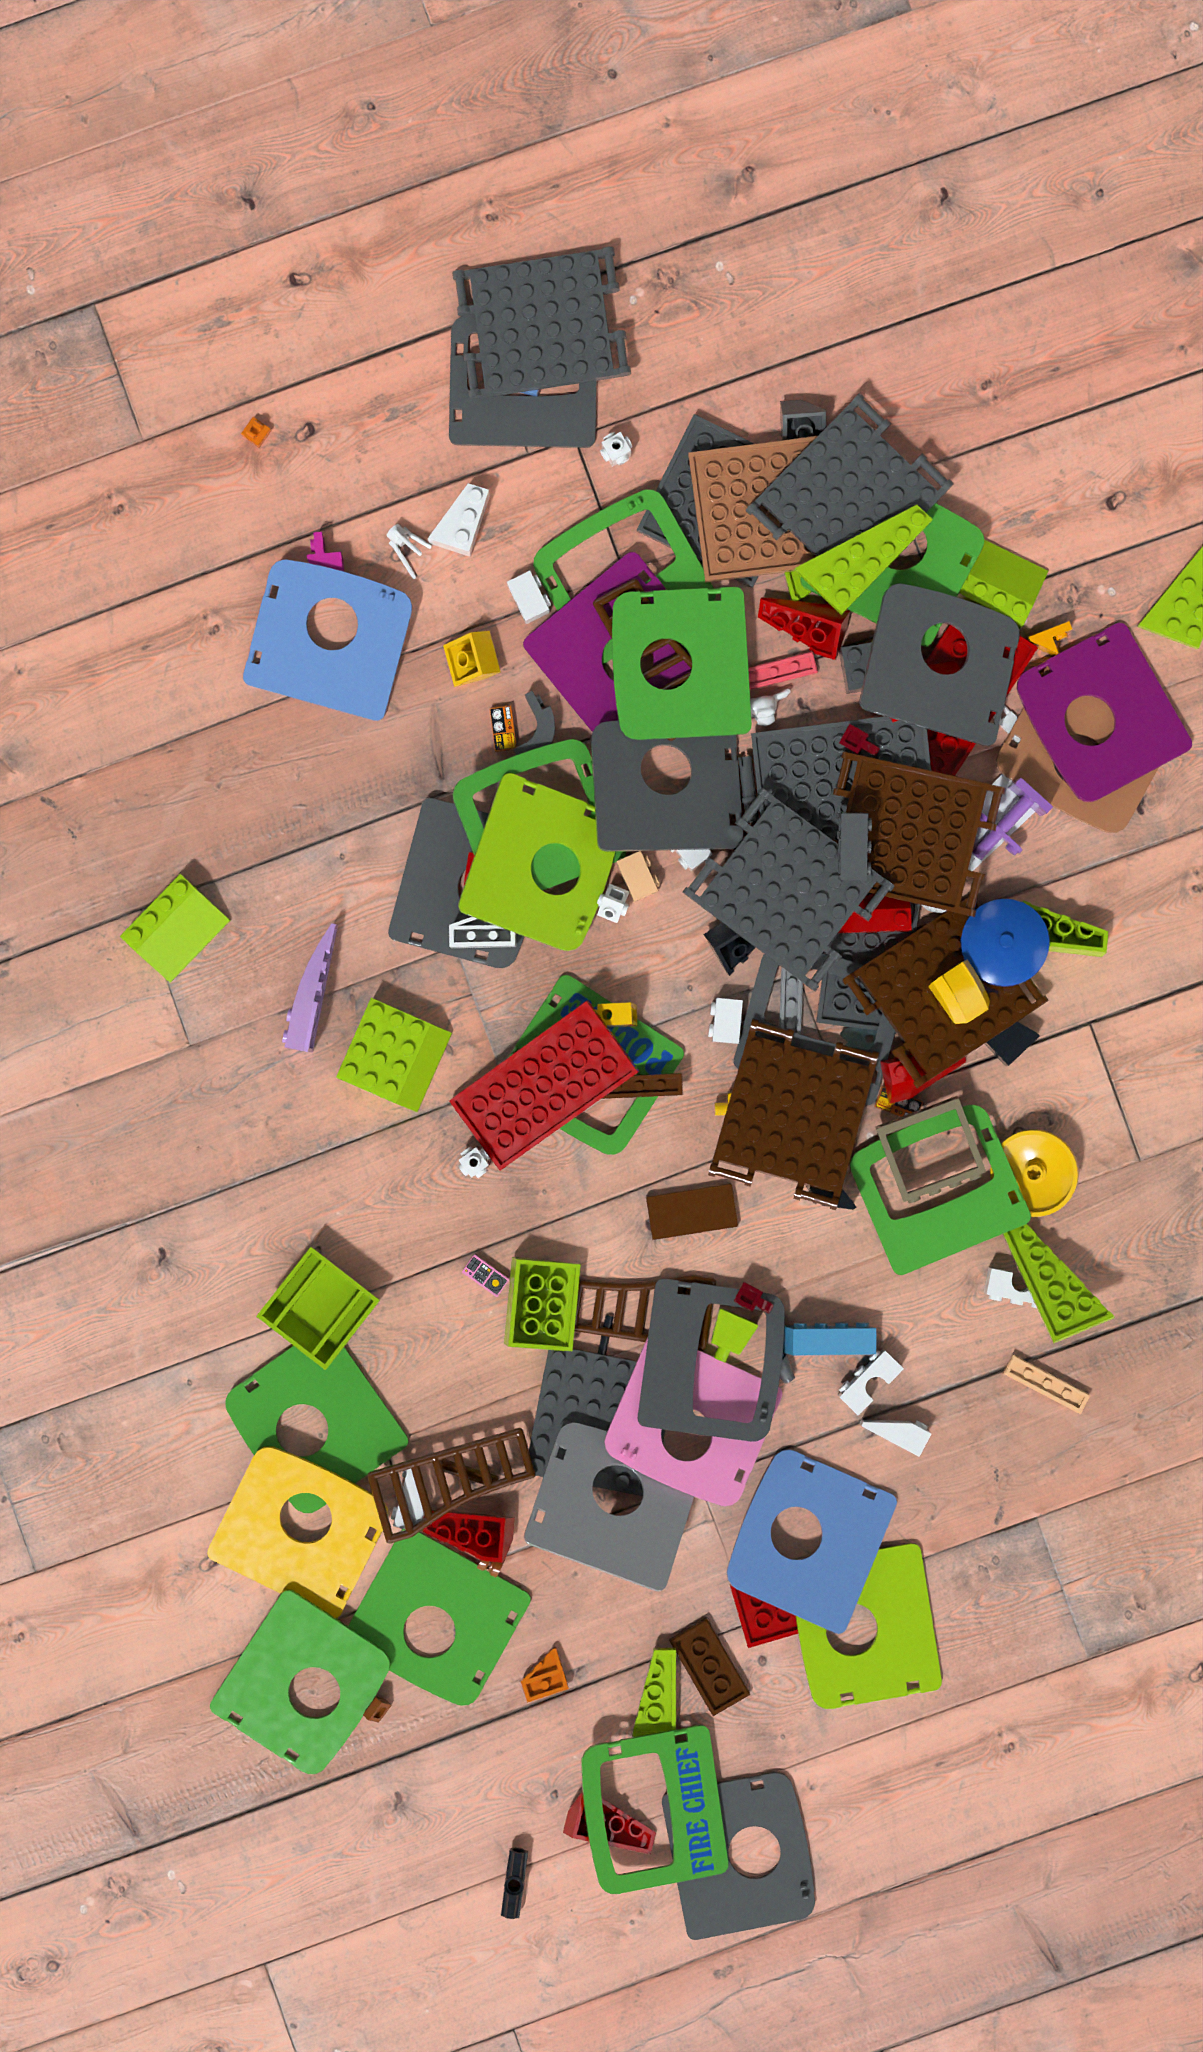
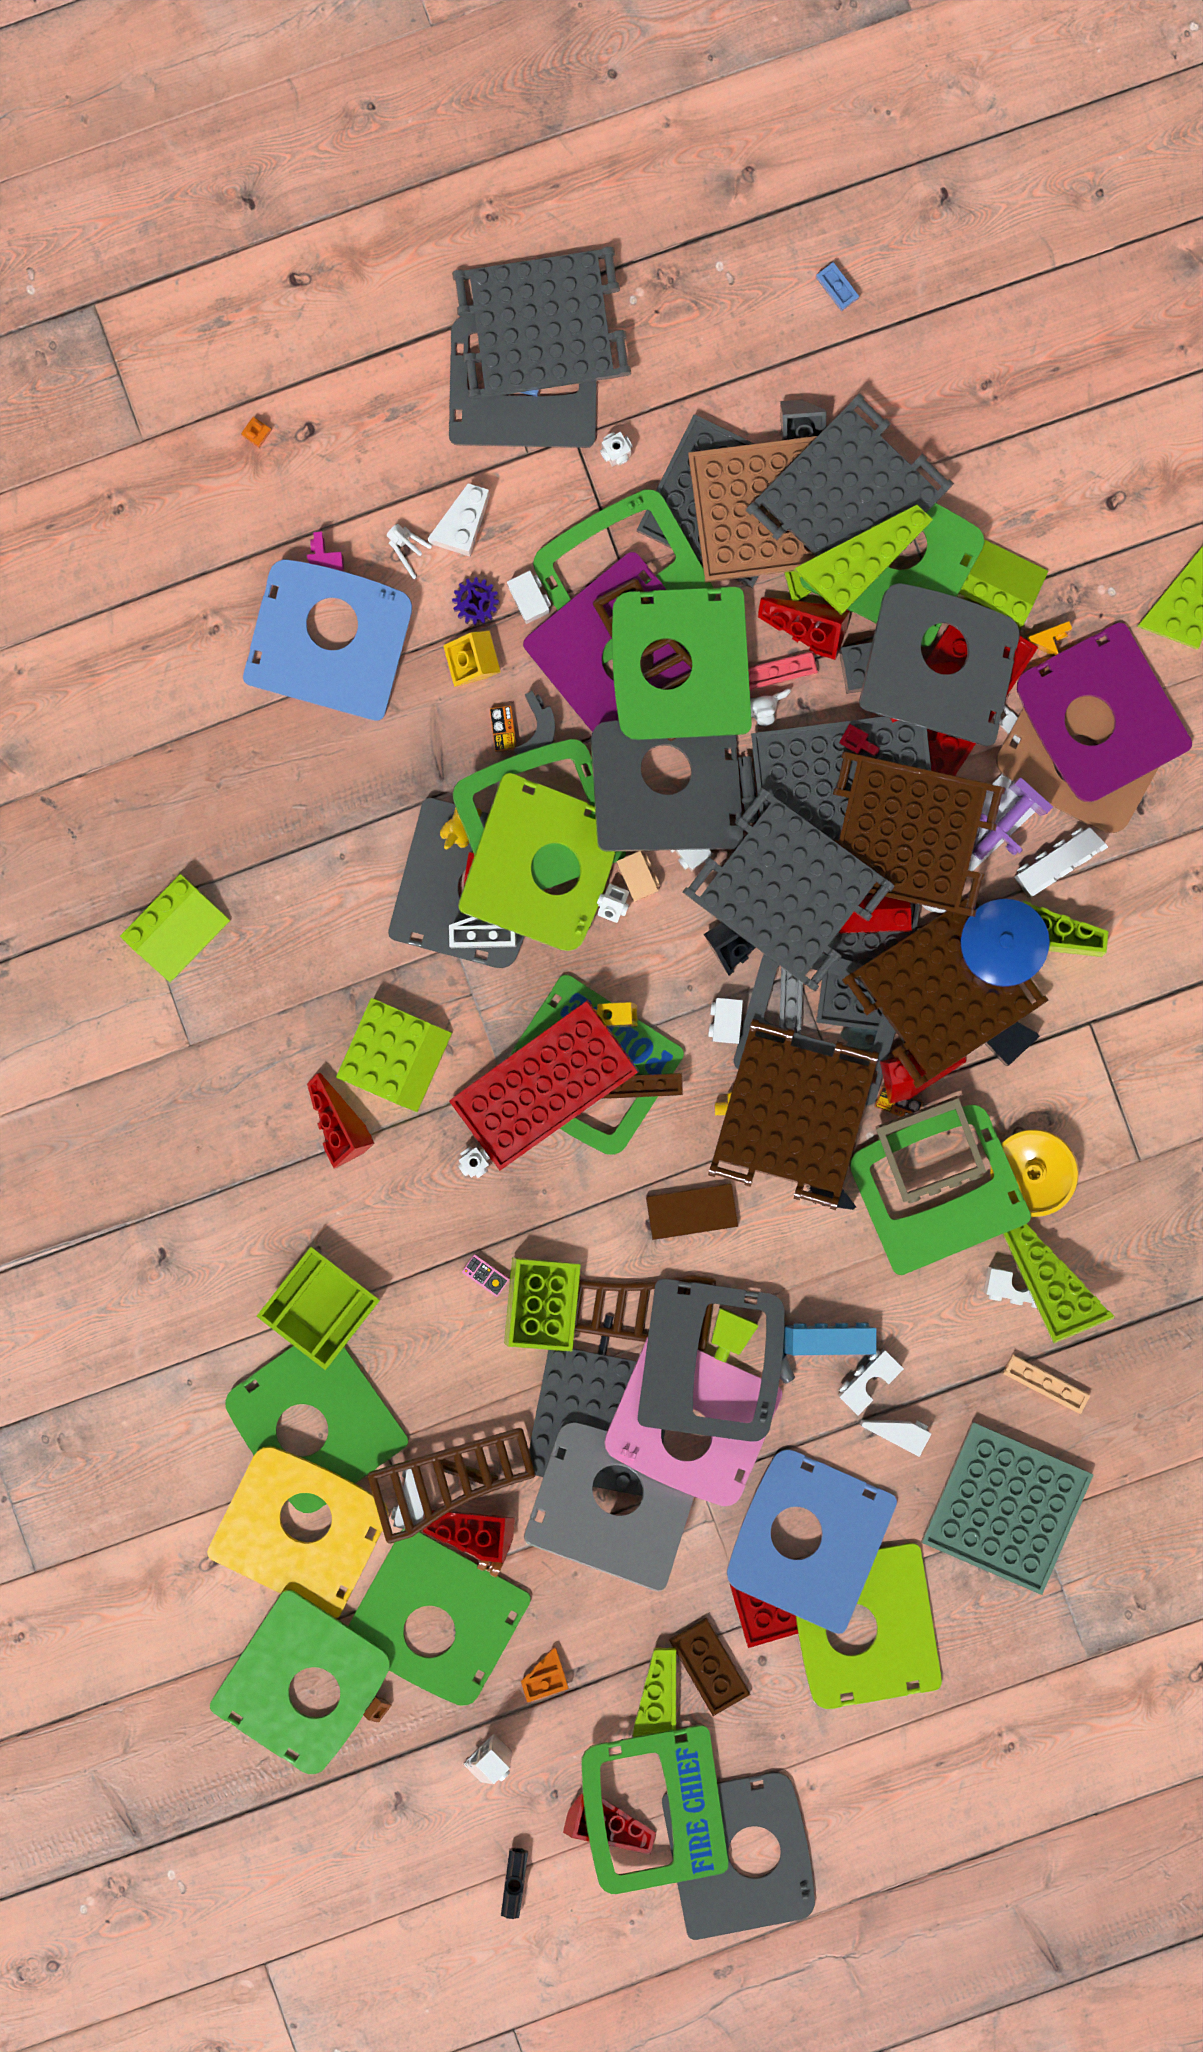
(309, 997): lavender wedge -> none
(342, 1128): none -> red wedge
(454, 831): none -> yellow animal
(484, 598): none -> dark purple gear
(490, 1761): none -> white wedge
(750, 1297): dark red plate -> none
(837, 286): none -> medium blue plate
(853, 845): dark grey wedge -> none
(961, 993): yellow slope -> none
(1007, 1508): none -> sand green plate
(1060, 861): none -> white wedge

